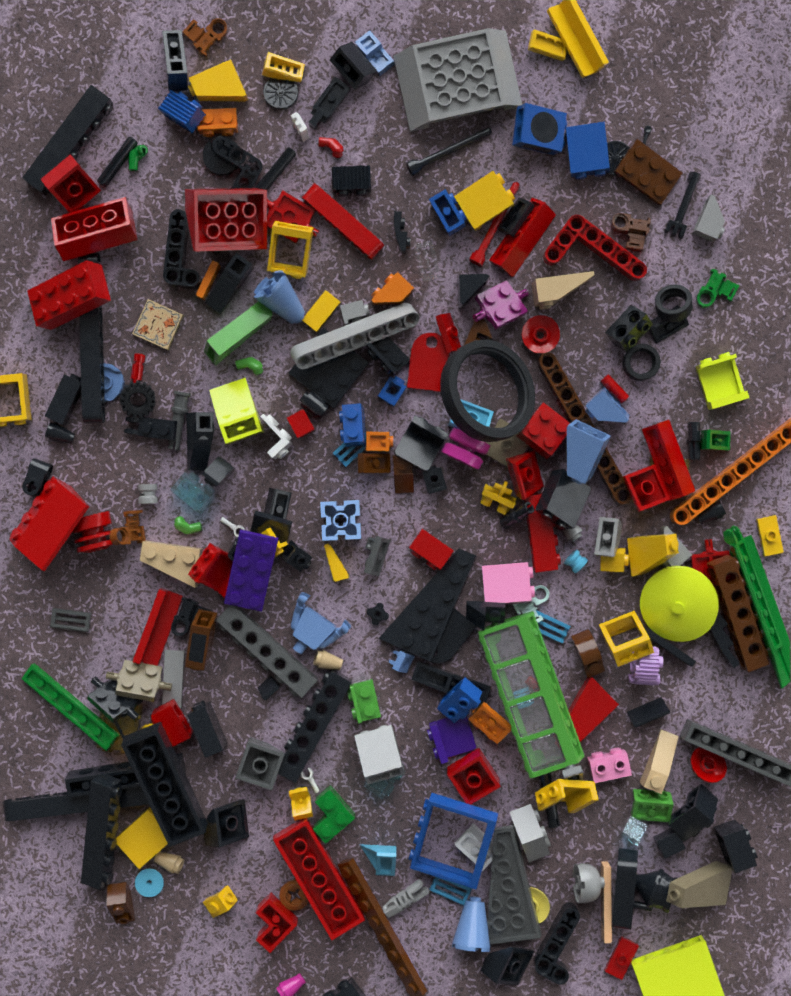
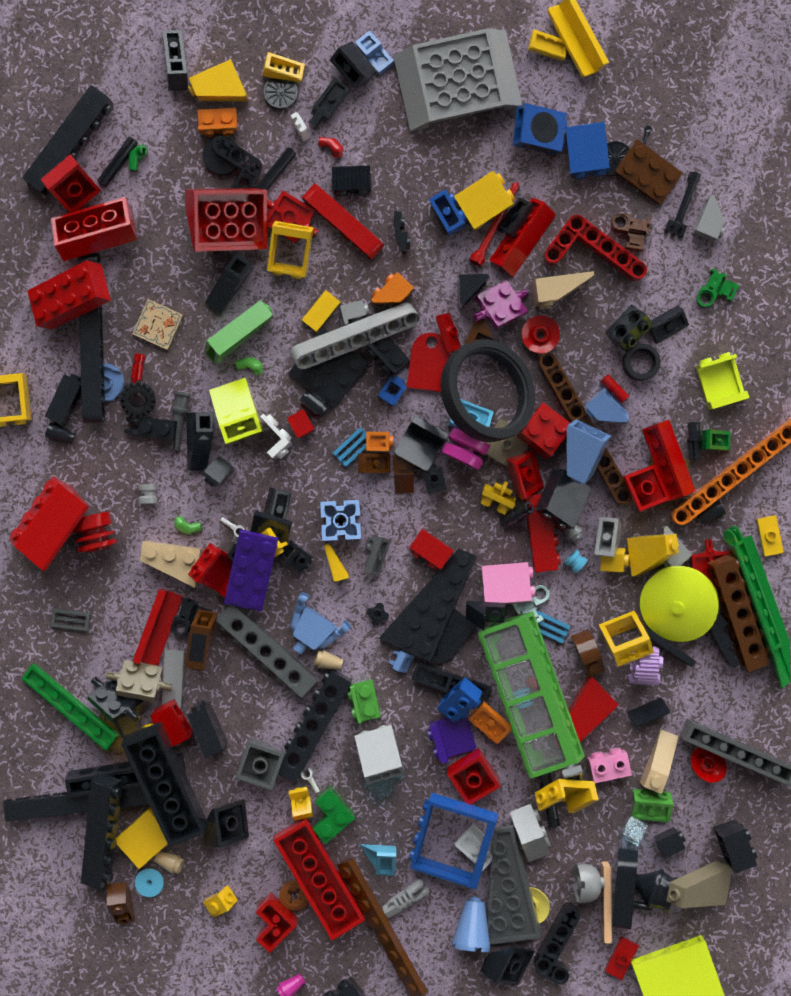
(37, 475): black piece -> none
(130, 532): dark orange piece -> none
(178, 248): black beam -> none
(181, 111): blue brick -> none
(193, 492): clear light blue brick -> none
(204, 39): dark orange piece -> none
(208, 280): orange tile -> none
(268, 687): black slope -> none
(280, 297): medium blue cone -> none
(353, 425): blue brick -> none
(415, 166): black piece -> none
(461, 901): dark azure tile -> none
(673, 291): black tyre -> none
(695, 814): black brick -> none

